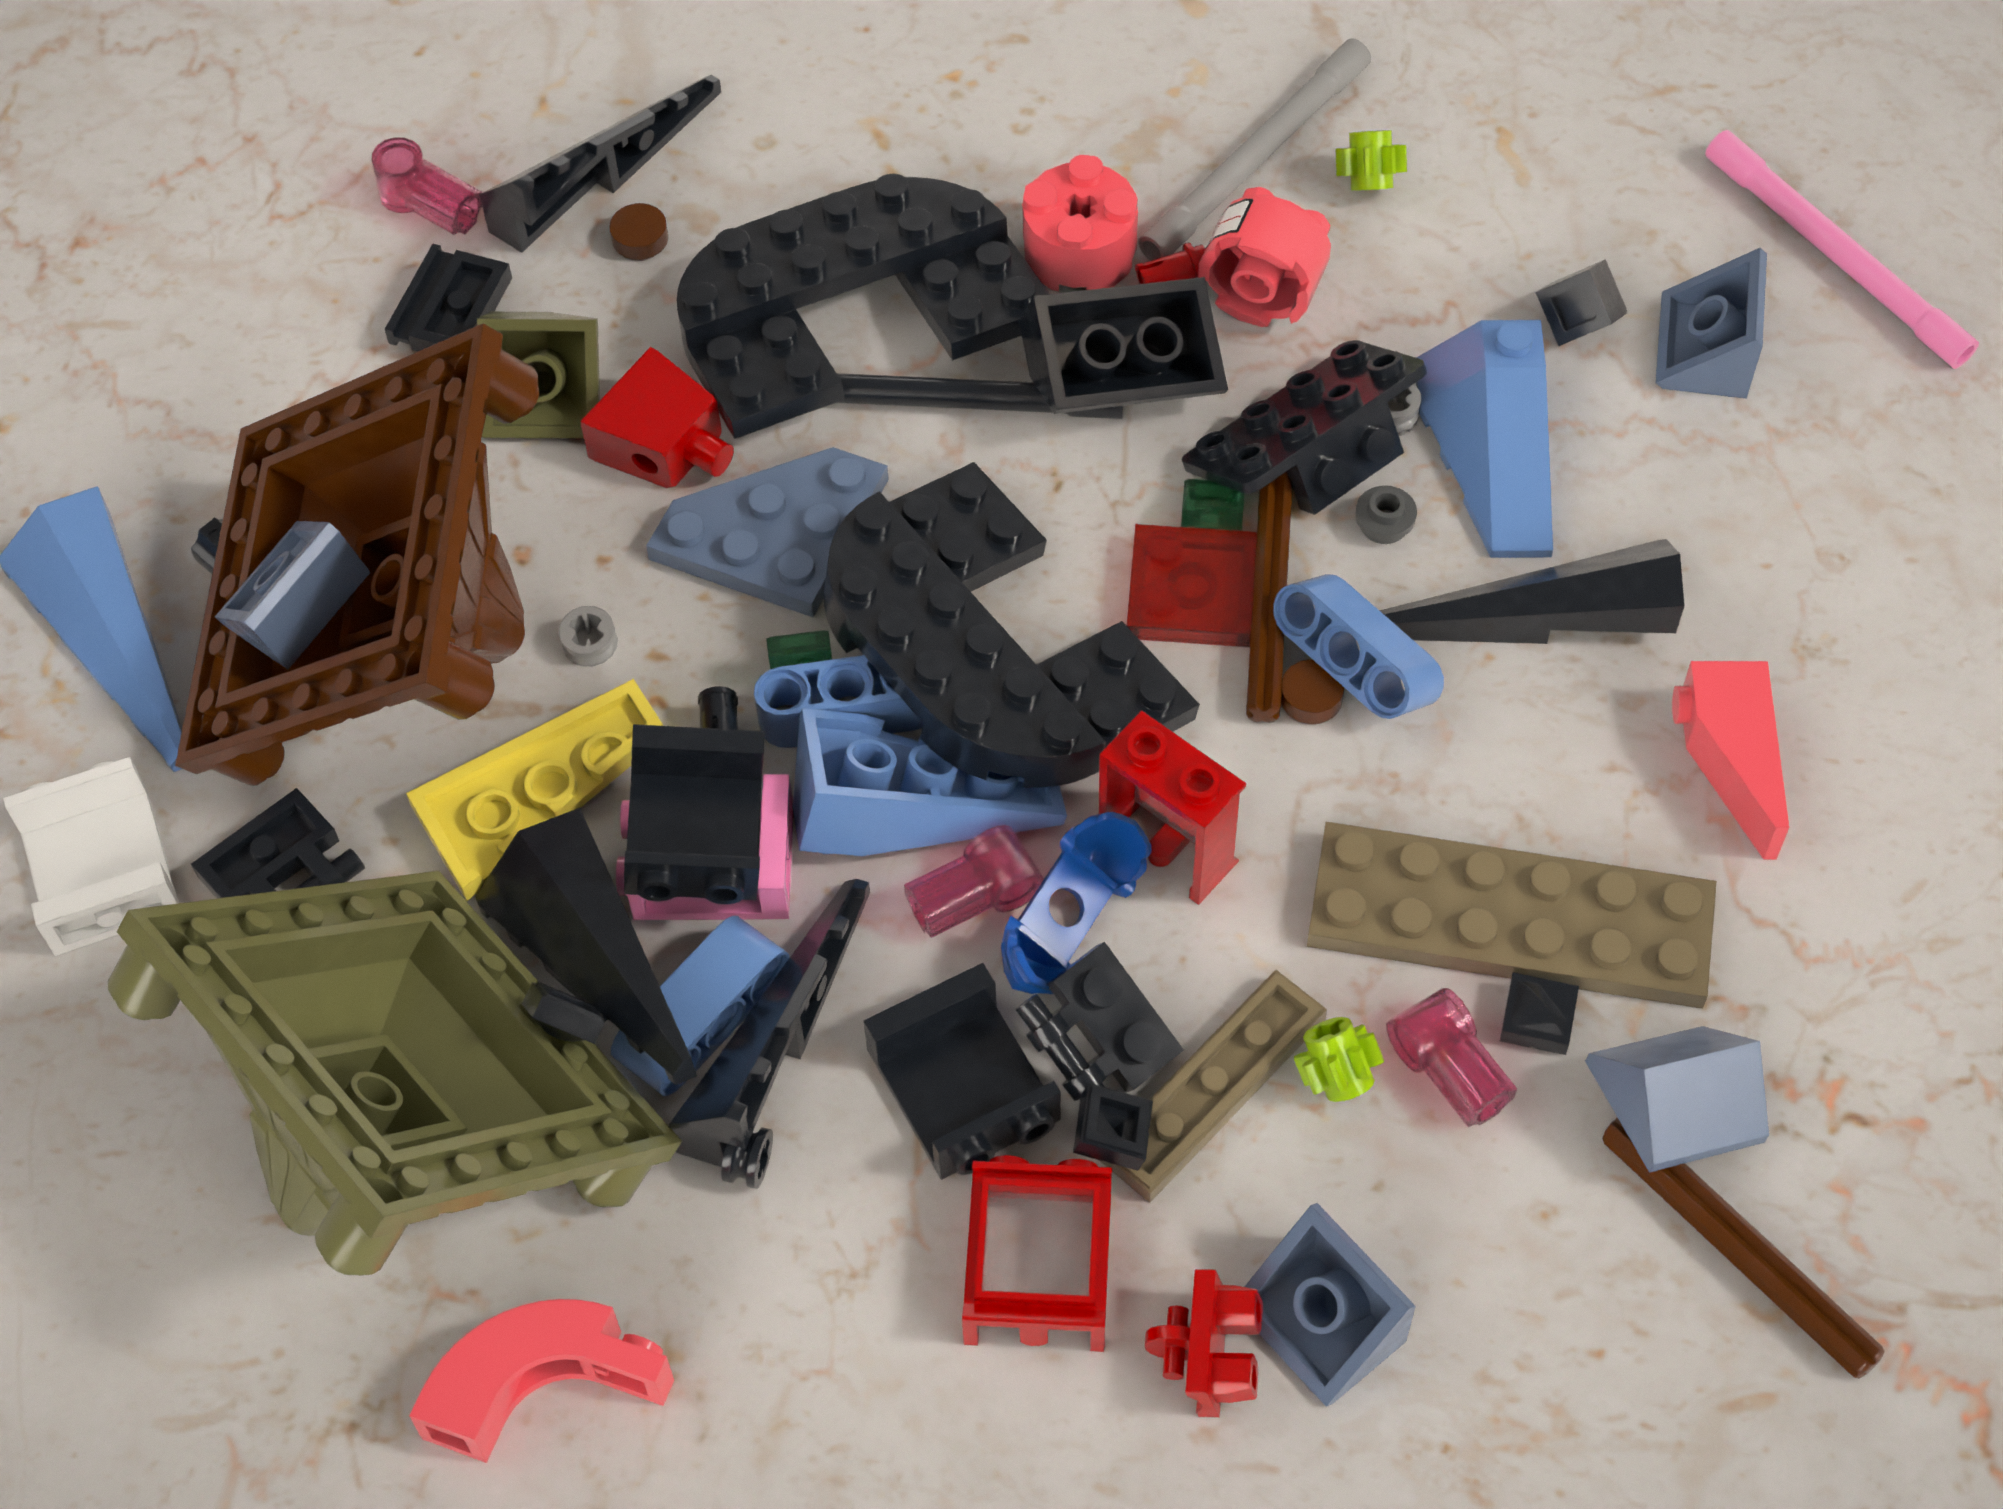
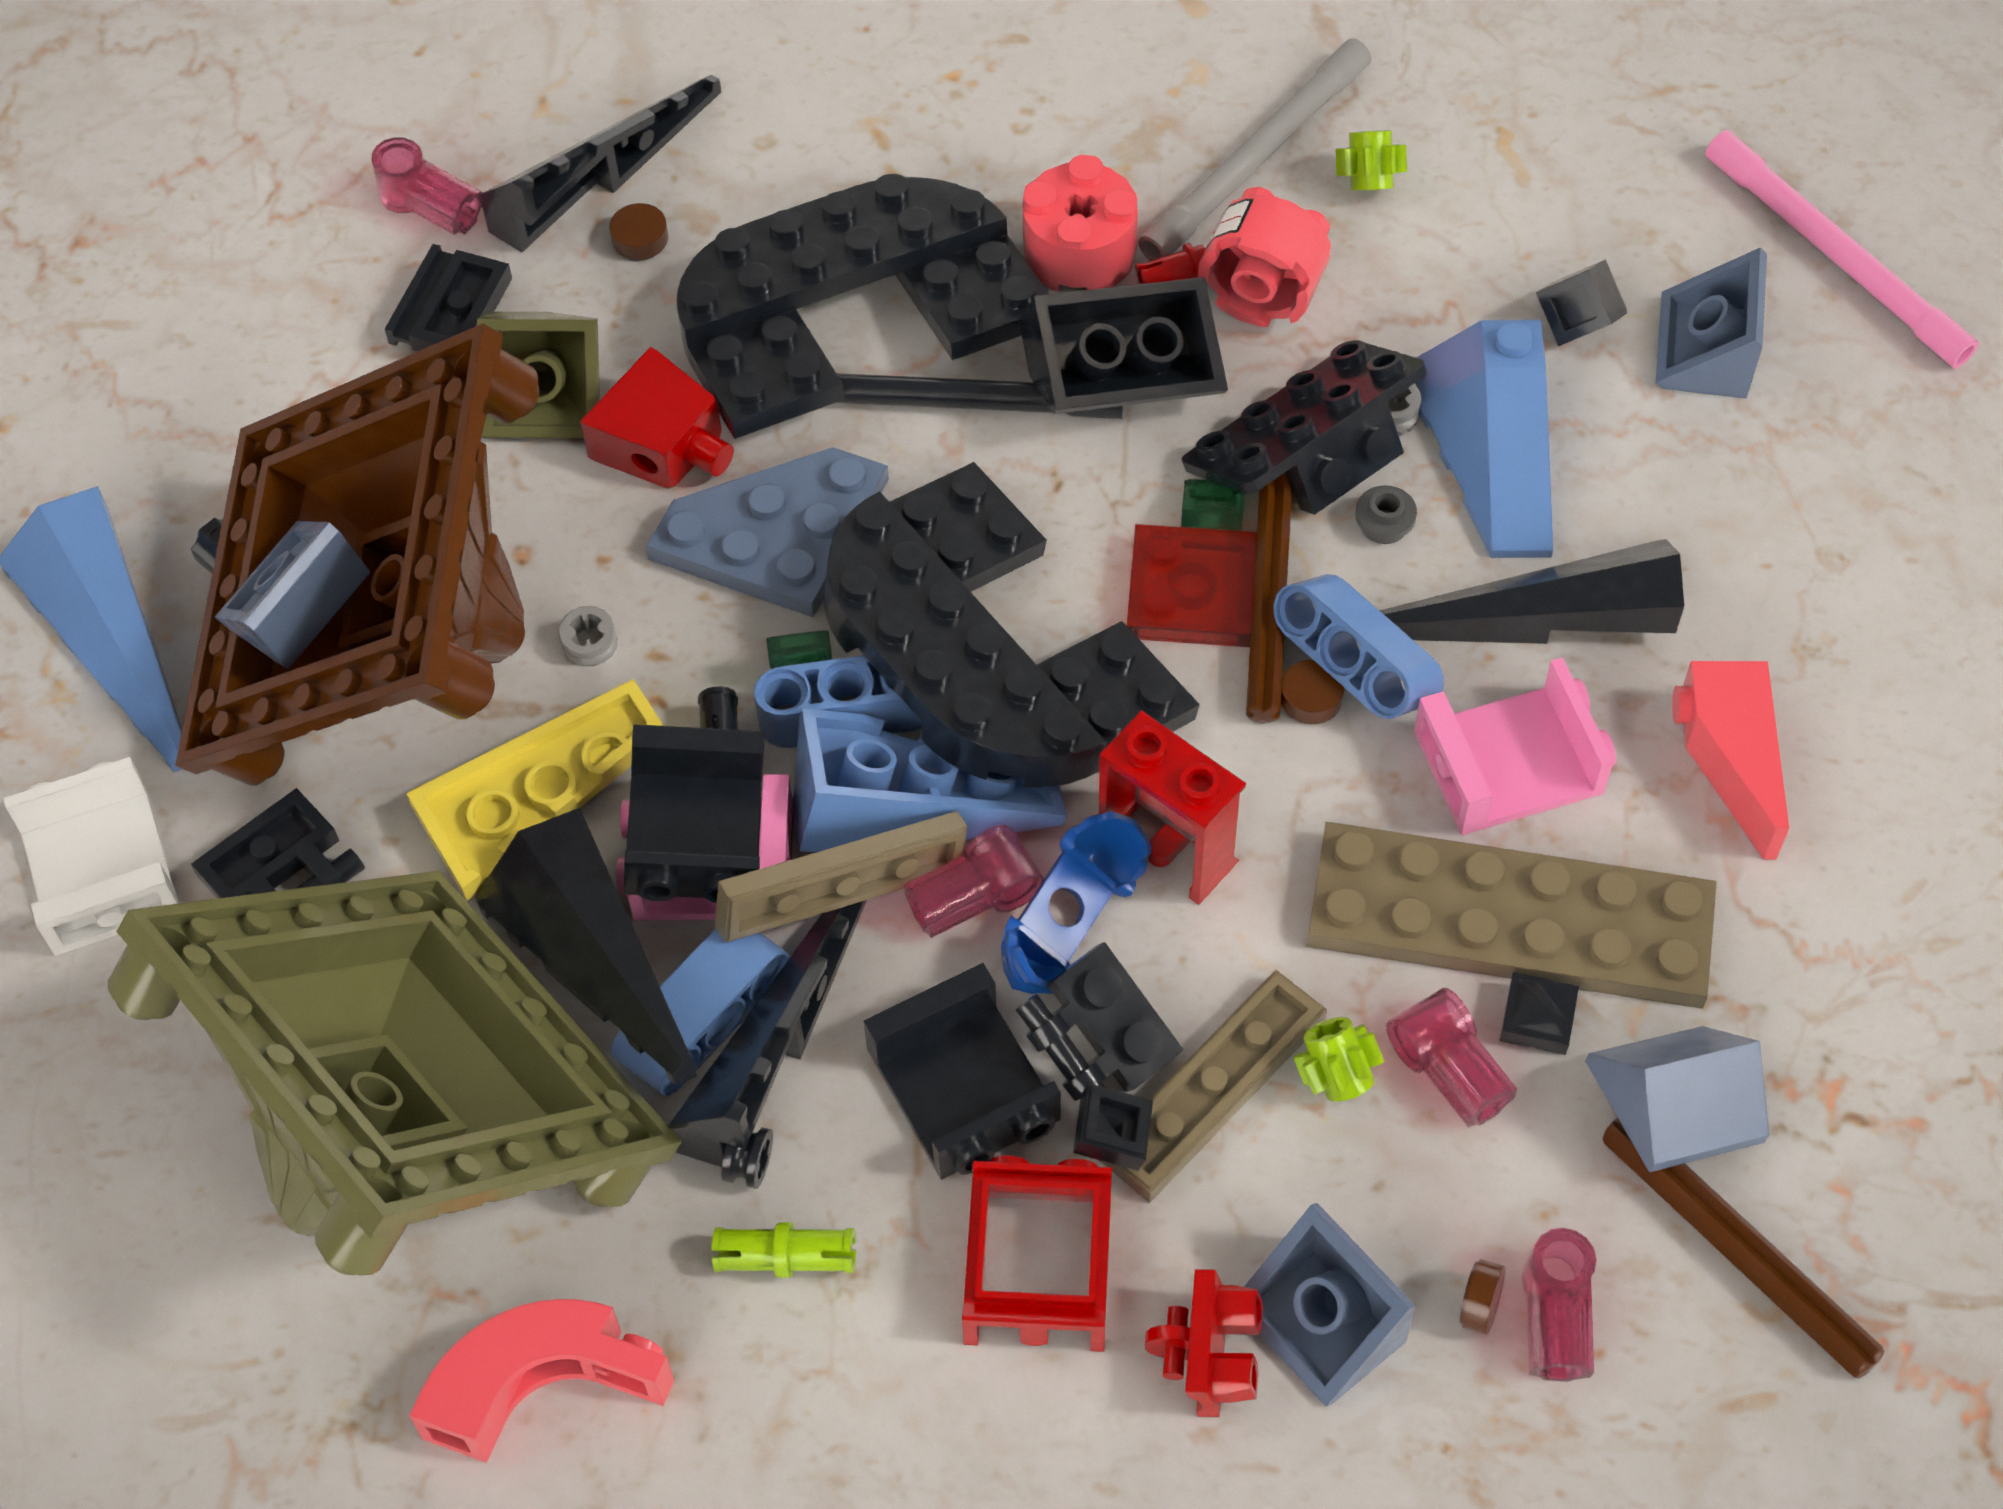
(563, 1014): black tile -> none
(784, 1249): none -> lime pin
(836, 876): none -> dark tan tile
(1482, 1296): none -> reddish brown tile
(1516, 752): none -> bright pink panel
(1560, 1310): none -> clear pink piece

